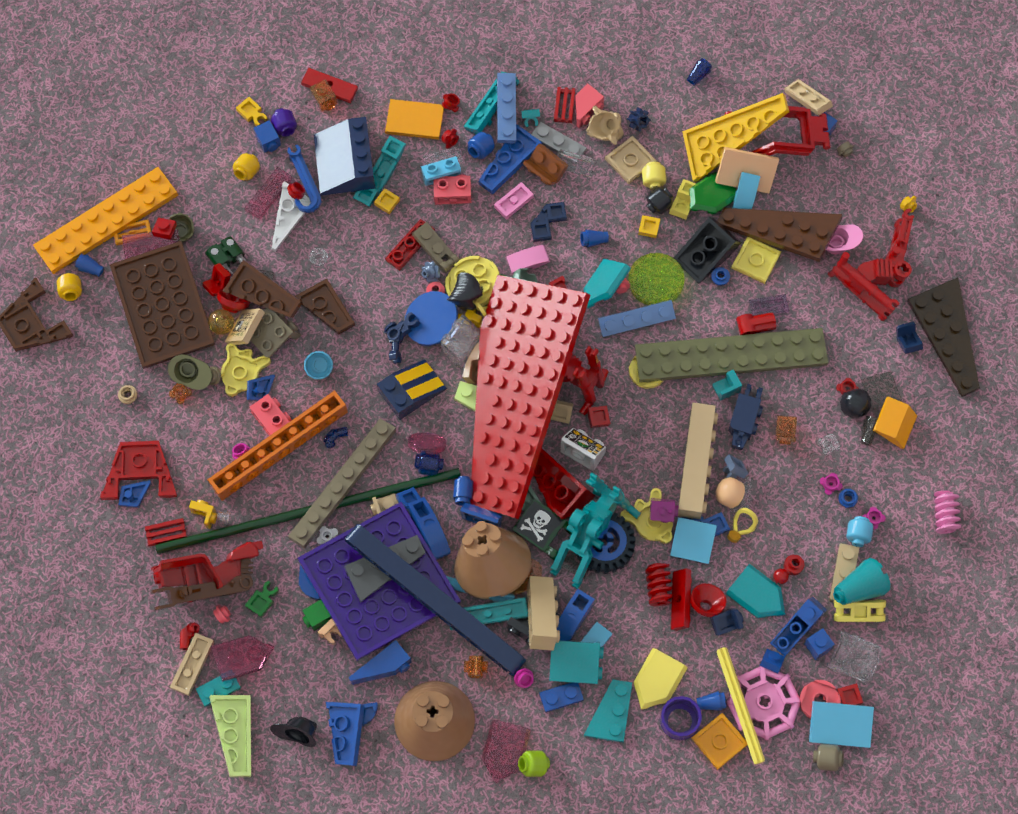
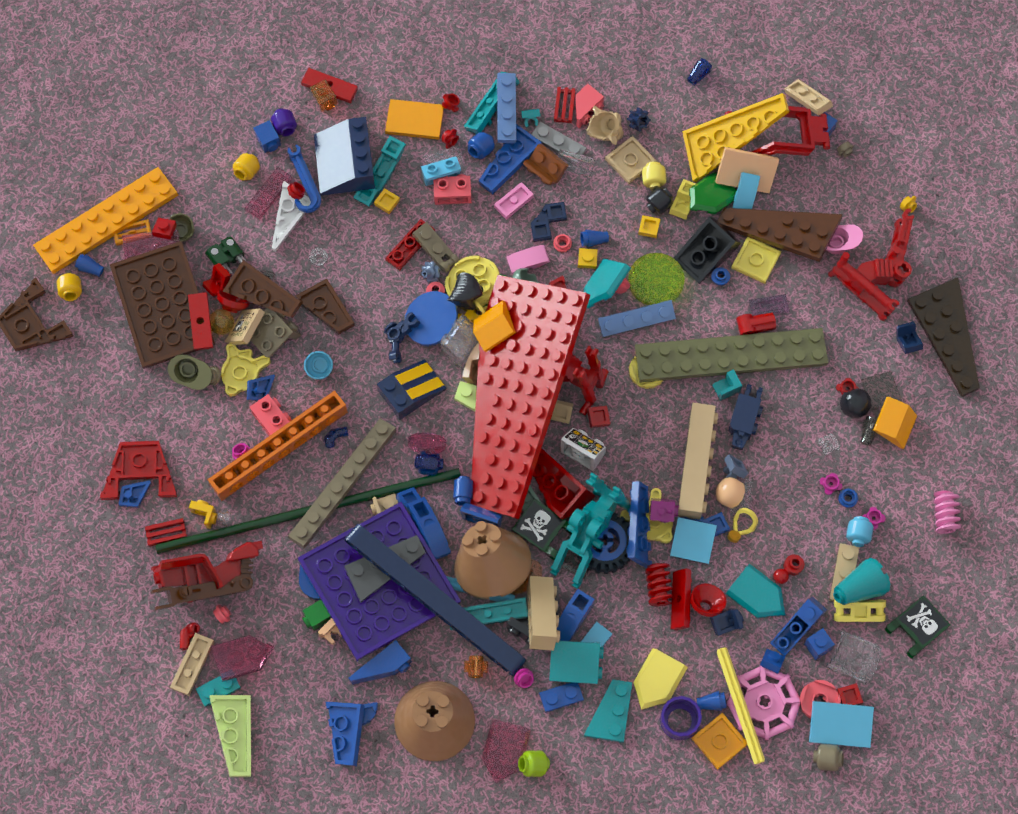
(127, 389): tan plate -> none
(174, 393): clear orange plate -> none
(200, 311): none -> red tile
(251, 110): yellow plate -> none
(261, 602): green plate -> none
(297, 730): black piece -> none
(325, 531): white plate -> none
(493, 326): none -> light orange slope
(562, 238): none -> coral plate
(587, 258): none -> yellow plate
(639, 525): none -> blue wing
(786, 429): clear orange bracket -> none
(921, 623): none -> flag

